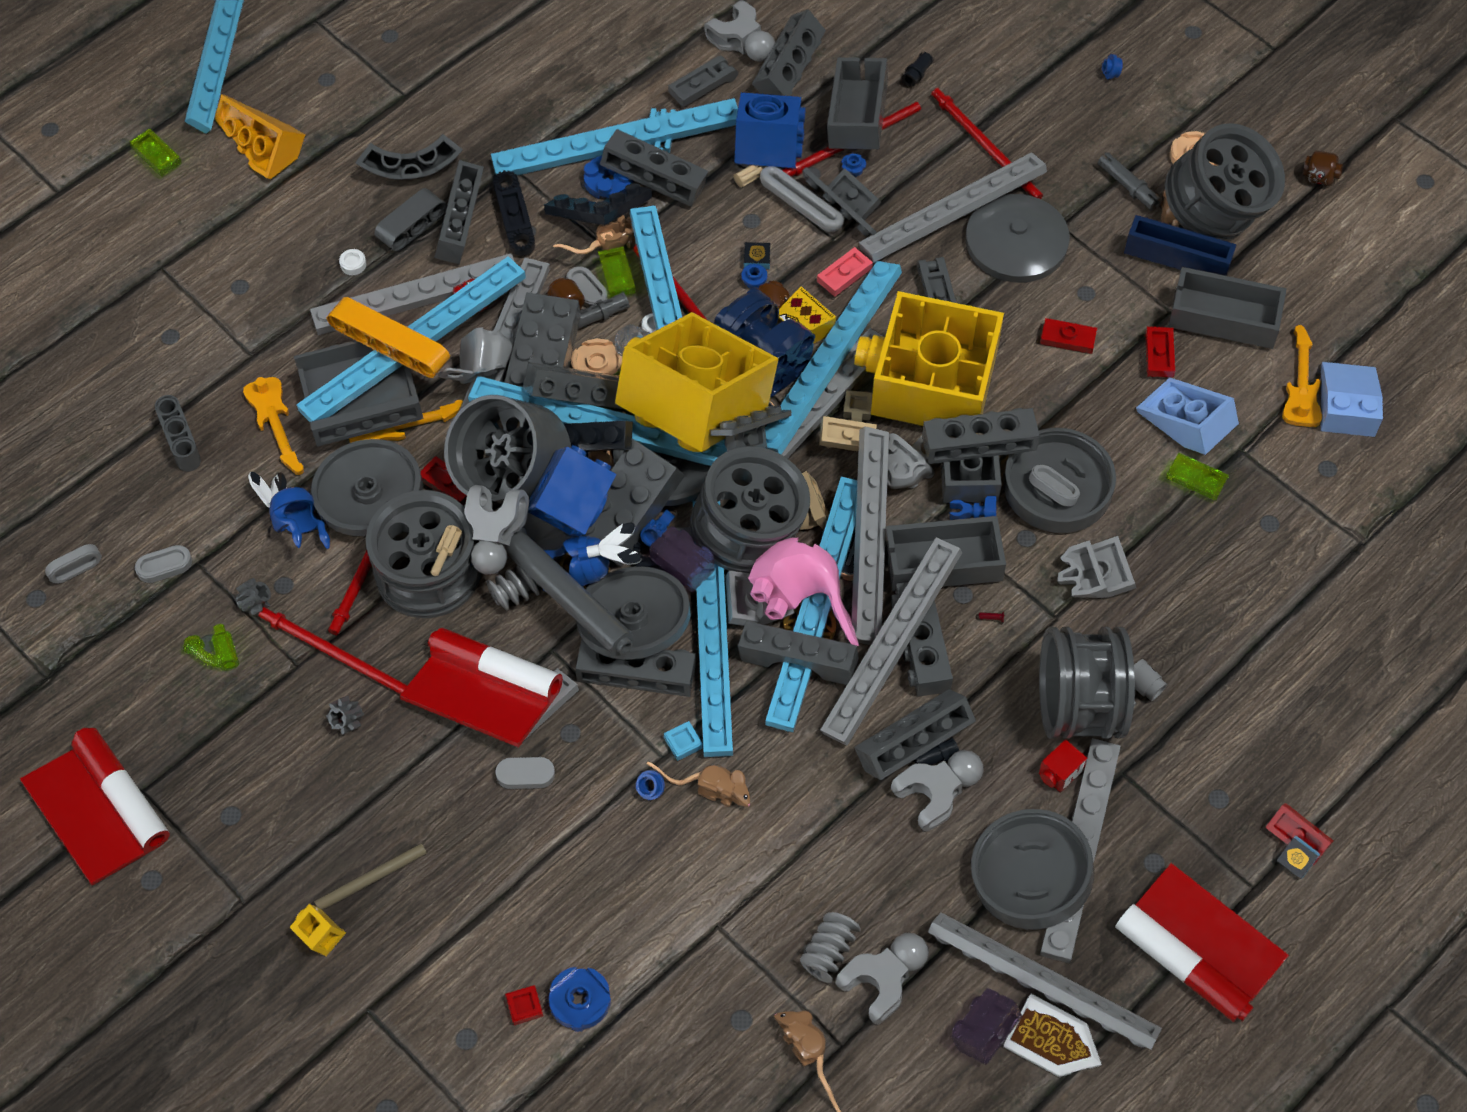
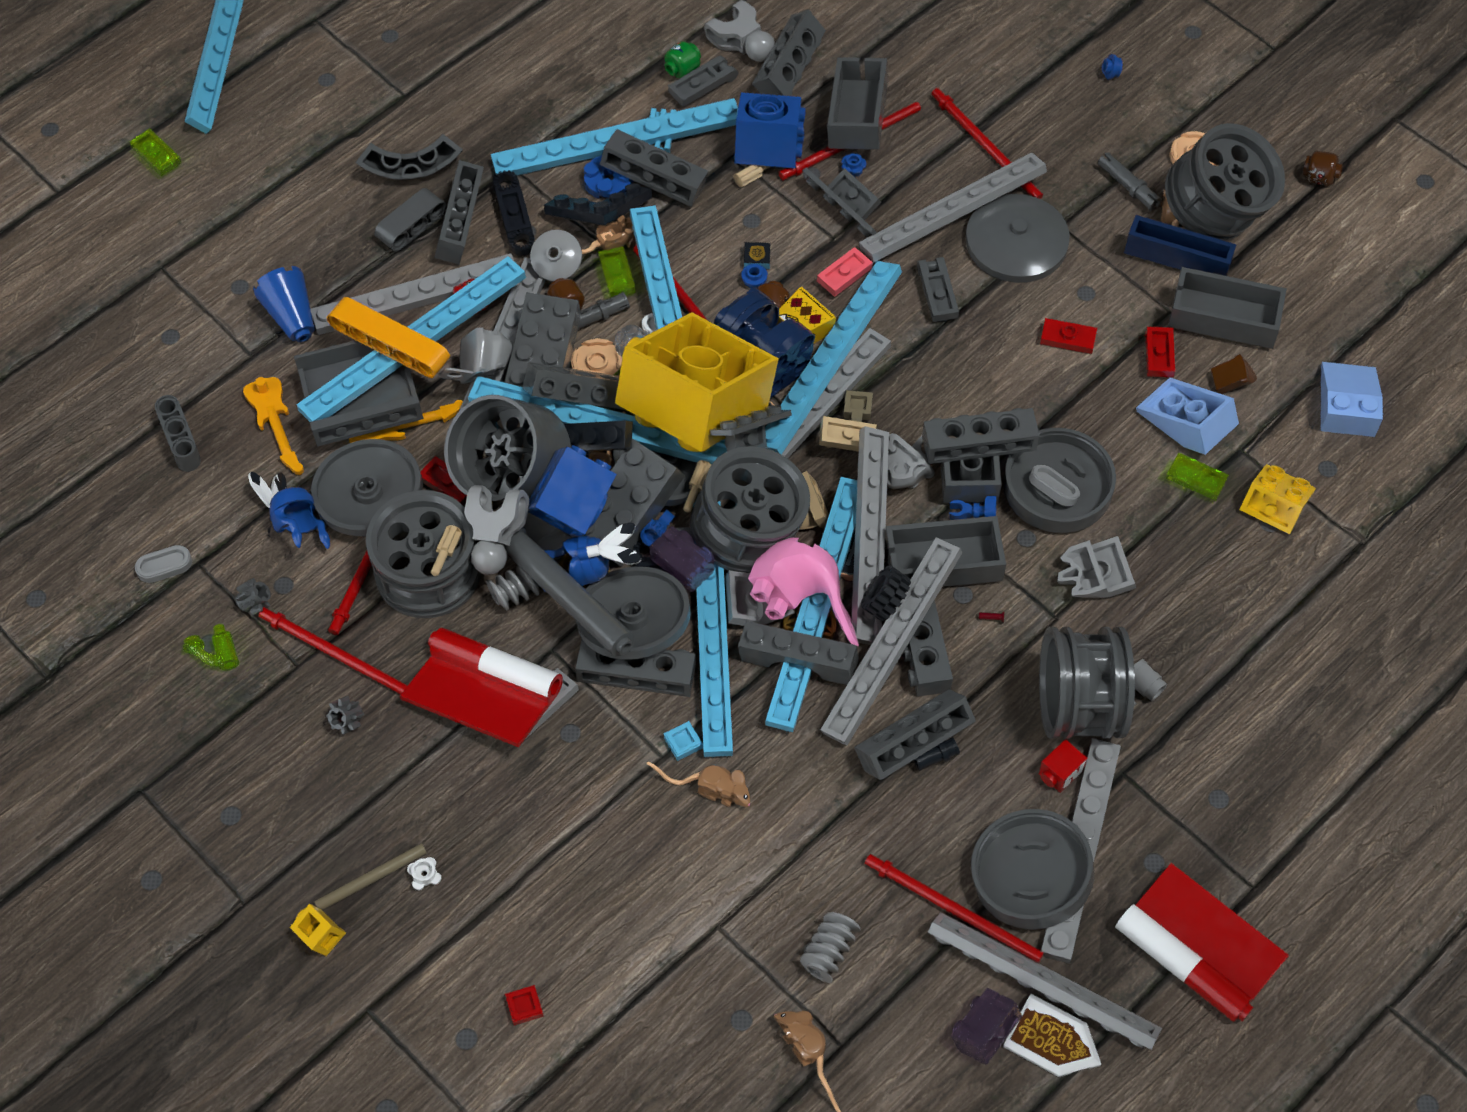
(73, 563): light grey tile -> none
(95, 807): red door -> none
(263, 139): light orange wedge -> none
(287, 302): none -> blue cone
(352, 262): white tile -> none
(419, 866): none -> white plate
(525, 773): light grey tile -> none
(562, 265): none -> light grey dish
(585, 1015): blue plate -> none
(588, 284): light grey tile -> none
(643, 788): blue plate -> none
(682, 59): none -> green head
(696, 483): none -> tan axle
(801, 199): light grey piece -> none
(886, 593): none -> black tyre
(886, 972): light grey piece -> none
(887, 870): none -> red bar
(915, 72): black pin -> none
(931, 360): yellow brick -> none
(940, 784): light grey piece -> none
(1233, 374): none -> reddish brown tile
(1277, 498): none -> yellow bracket
(1289, 823): red plate -> none
(1298, 857): black tile -> none
(1302, 402): light orange piece -> none

